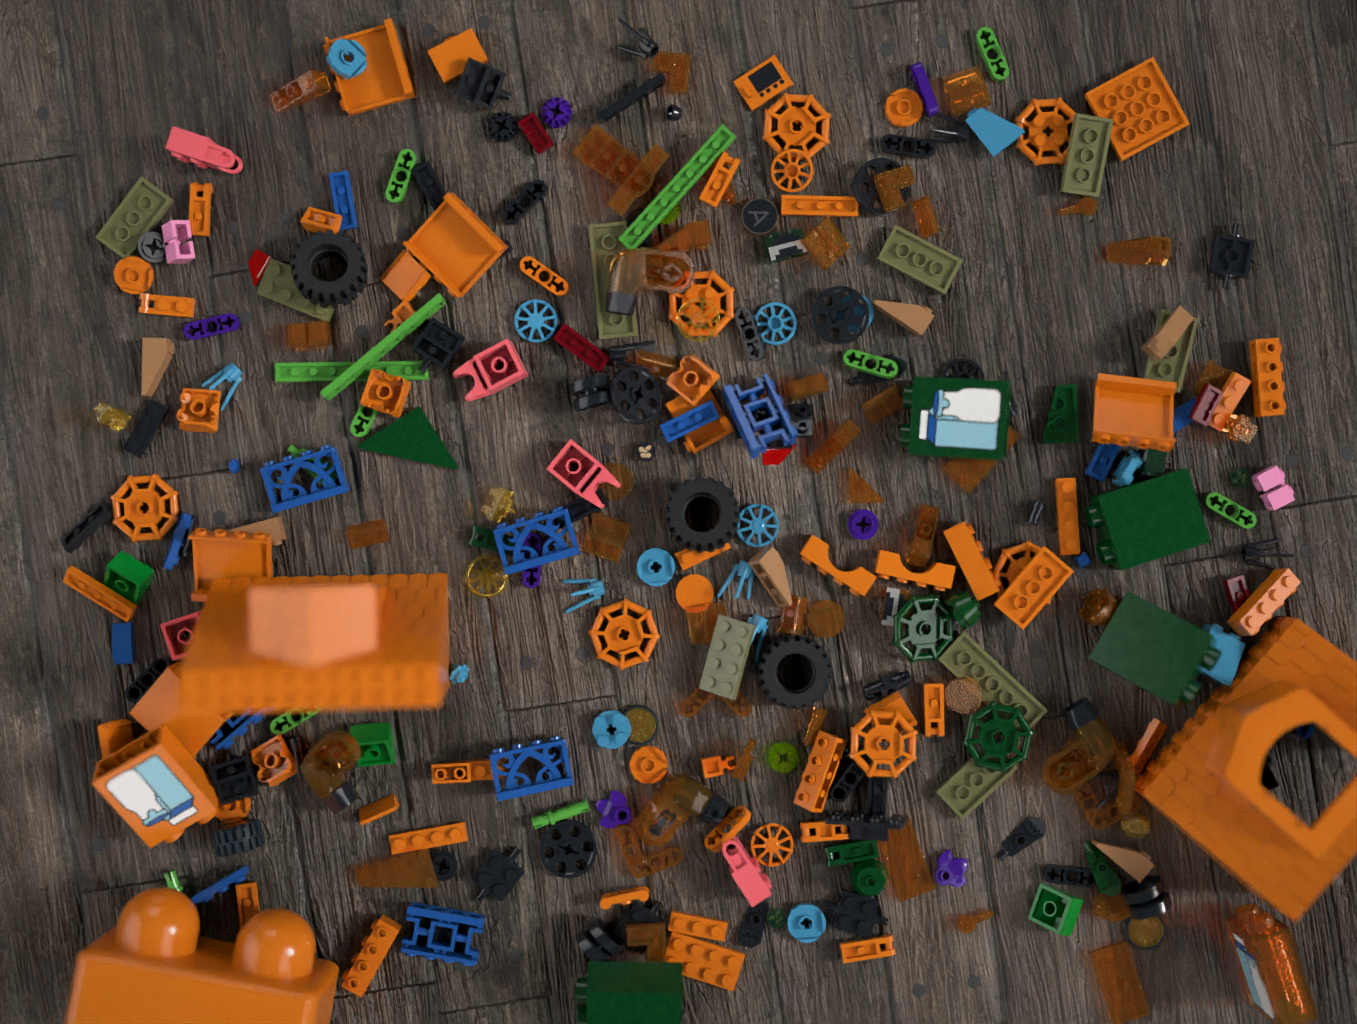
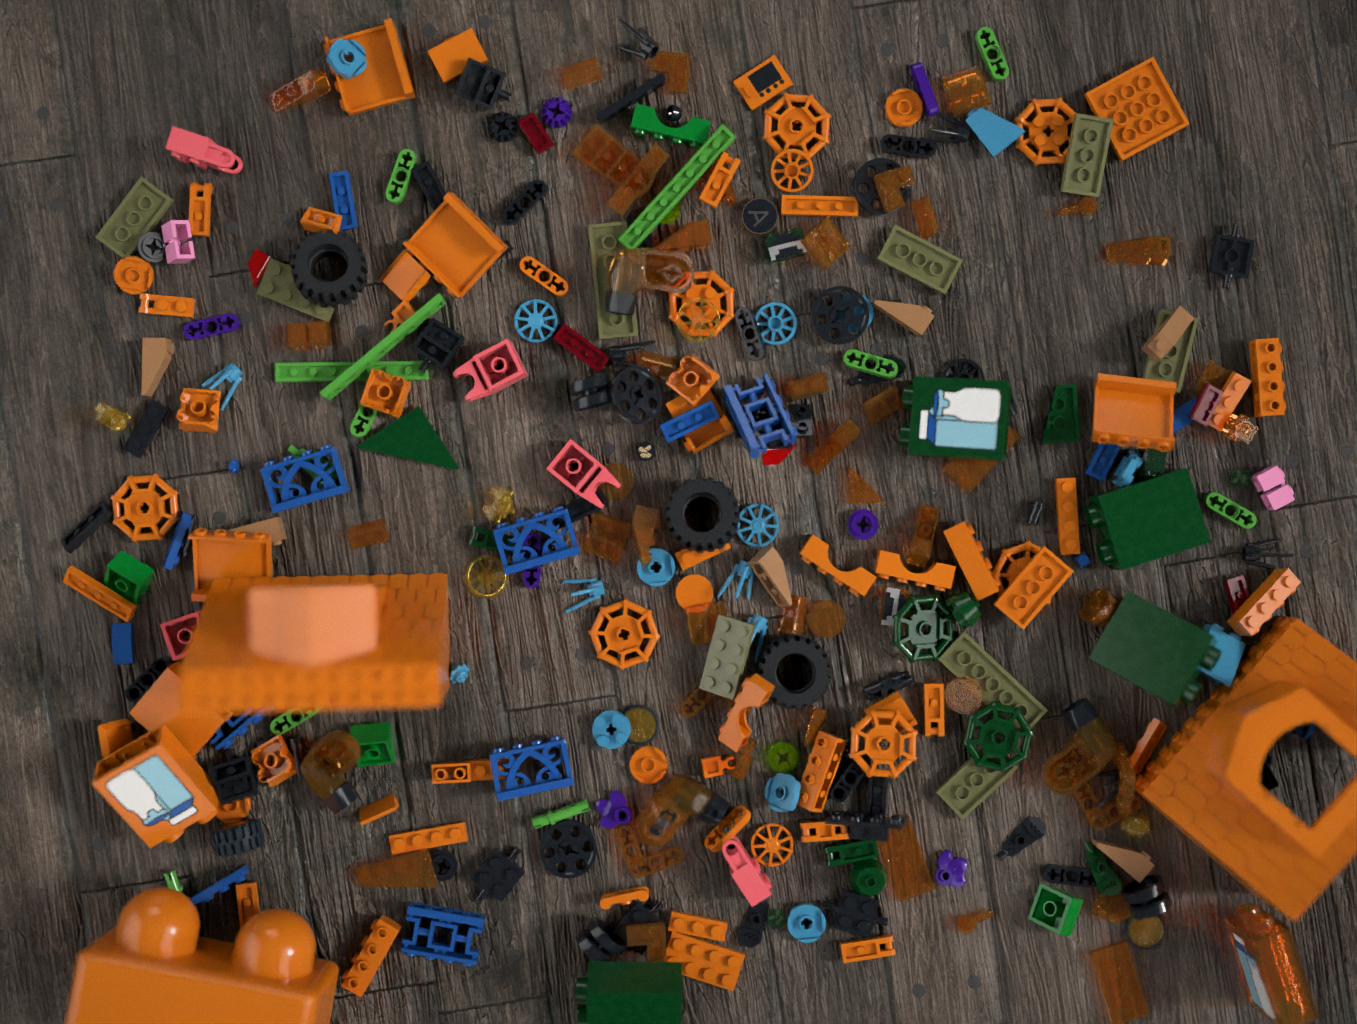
(581, 73): none -> clear orange slope
(642, 528): none -> clear orange slope
(692, 133): none -> green arch
(736, 730): none -> orange arch
(791, 792): none -> dark azure plate

